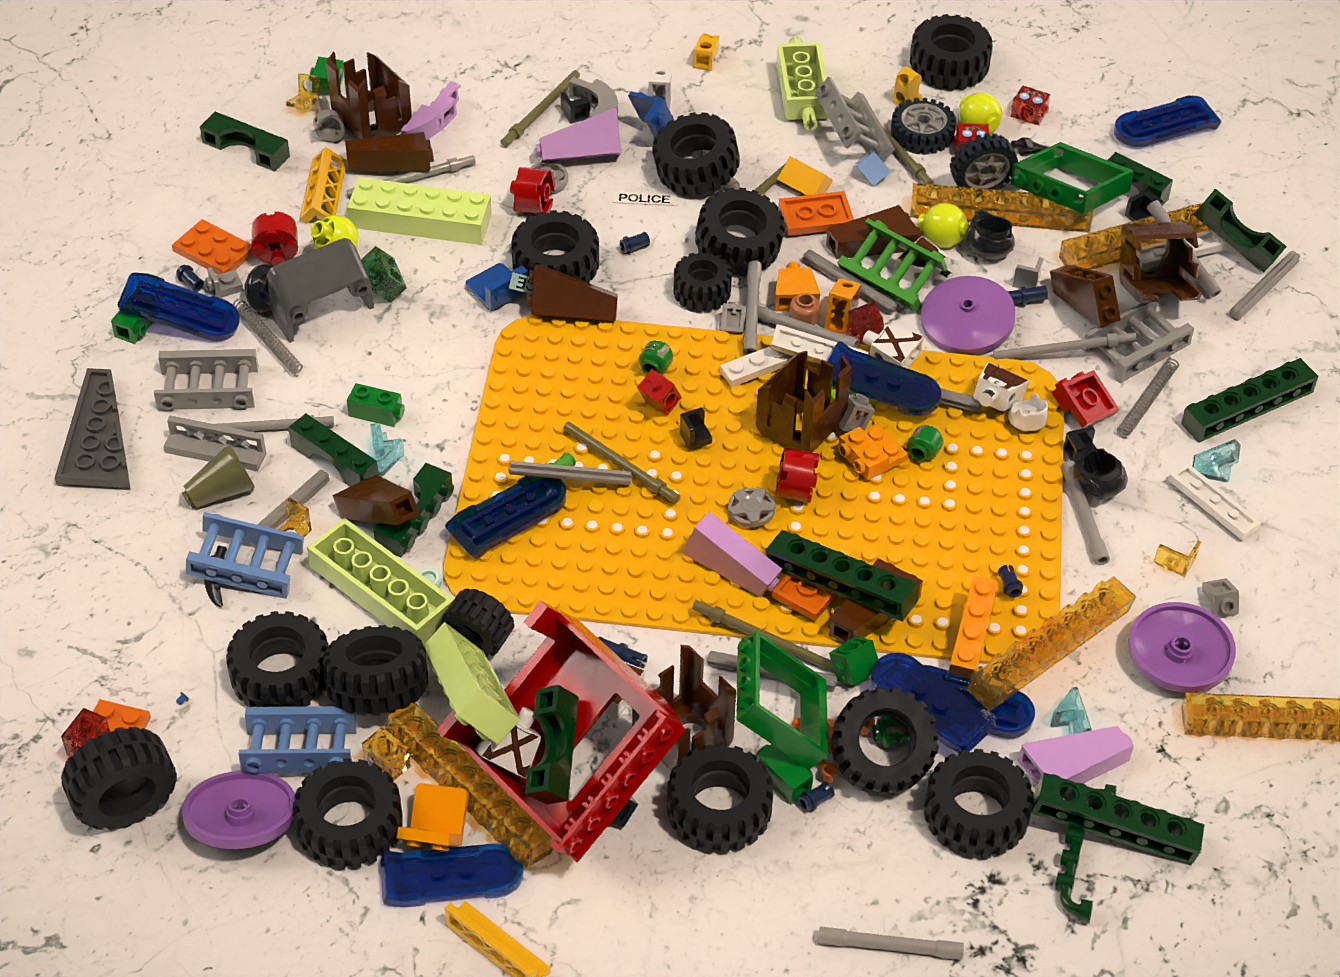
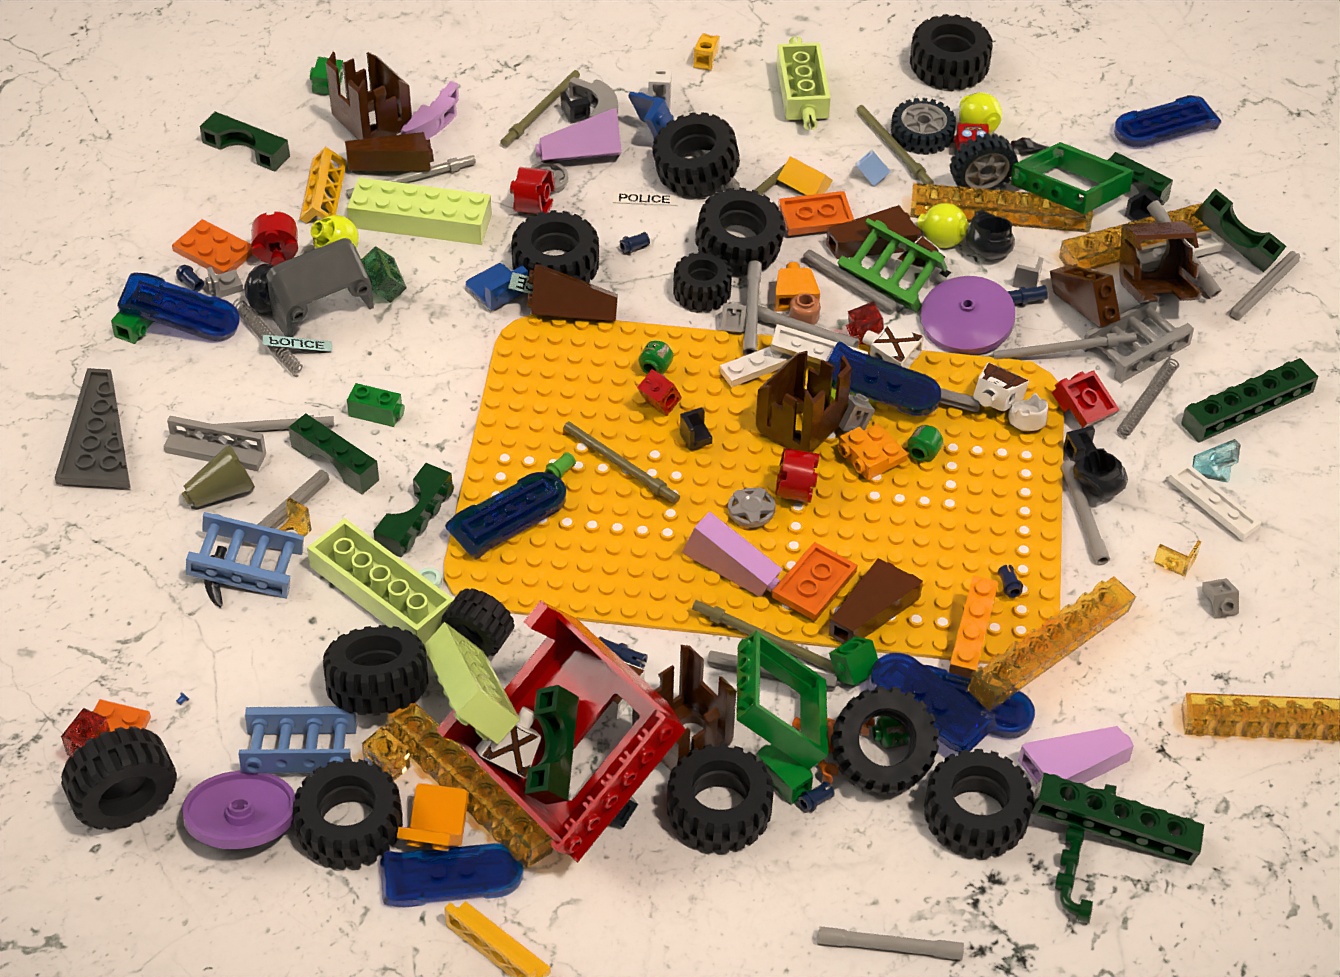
(203, 362): light grey fence -> none
(273, 636): black tyre -> none
(297, 343): none -> clear light blue sticker
(305, 97): clear yellow bracket -> none
(328, 123): light grey piece -> none
(376, 502): reddish brown slope -> none
(386, 451): clear light blue slope -> none
(570, 472): light grey axle -> none
(841, 297): light orange torso -> none
(843, 575): dark green brick -> none
(854, 119): light grey fence -> none
(907, 85): yellow leg -> none
(1030, 105): clear red head -> none
(1071, 713): clear light blue slope -> none
(1181, 647): medium lavender dish -> none

